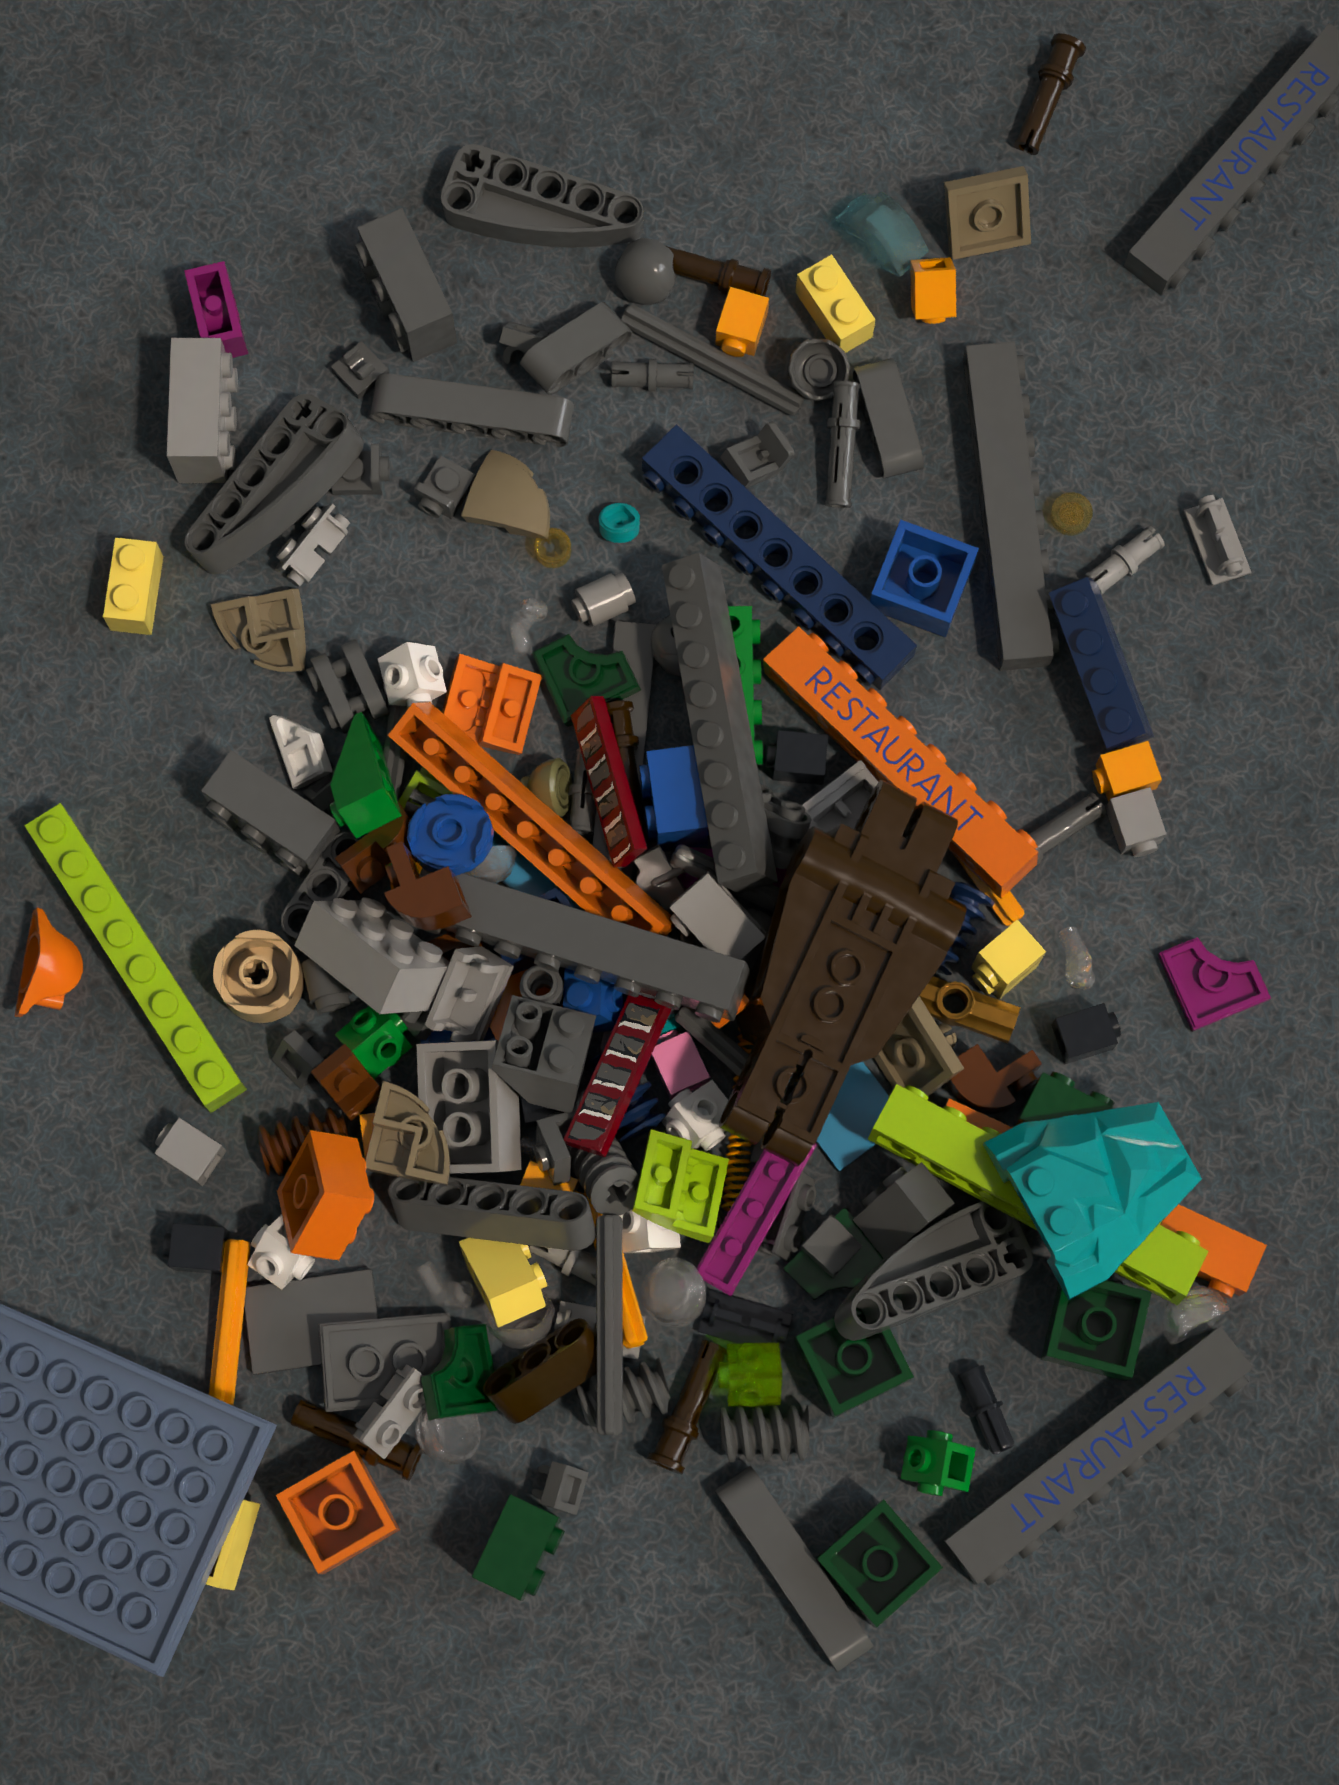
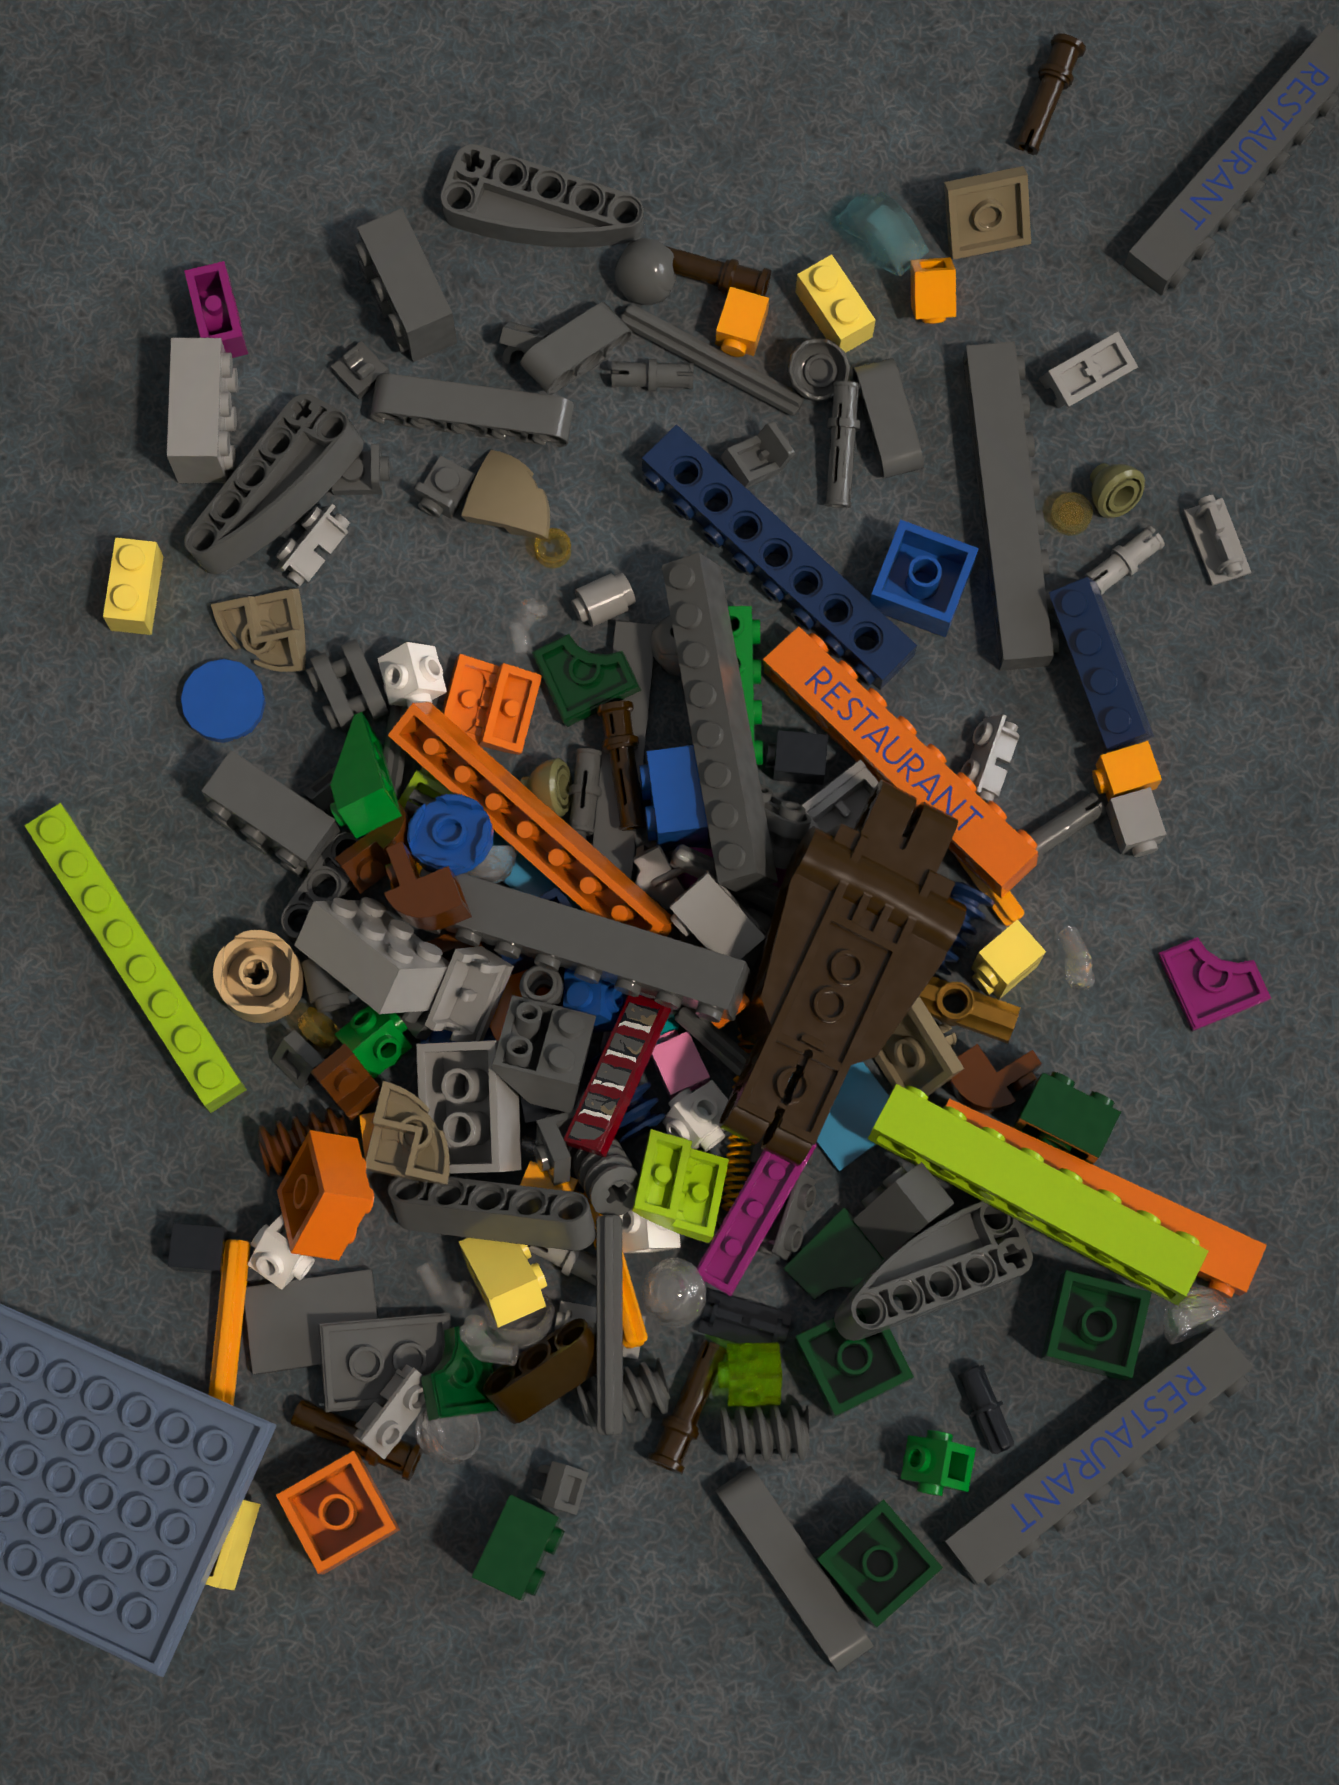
(49, 967): orange hat -> none
(189, 1150): light grey brick -> none
(223, 700): none -> blue tile
(301, 752): white tile -> none
(318, 1028): none -> clear yellow tile
(482, 1346): none -> clear arm
(608, 781): dark red tile -> none
(619, 522): teal tile -> none
(831, 1246): dark grey slope -> none
(993, 740): none -> light grey hinge
(1086, 1033): black brick -> none
(1089, 371): none -> light grey hinge
(1095, 1185): teal wedge -> none
(1116, 489): none -> olive brick

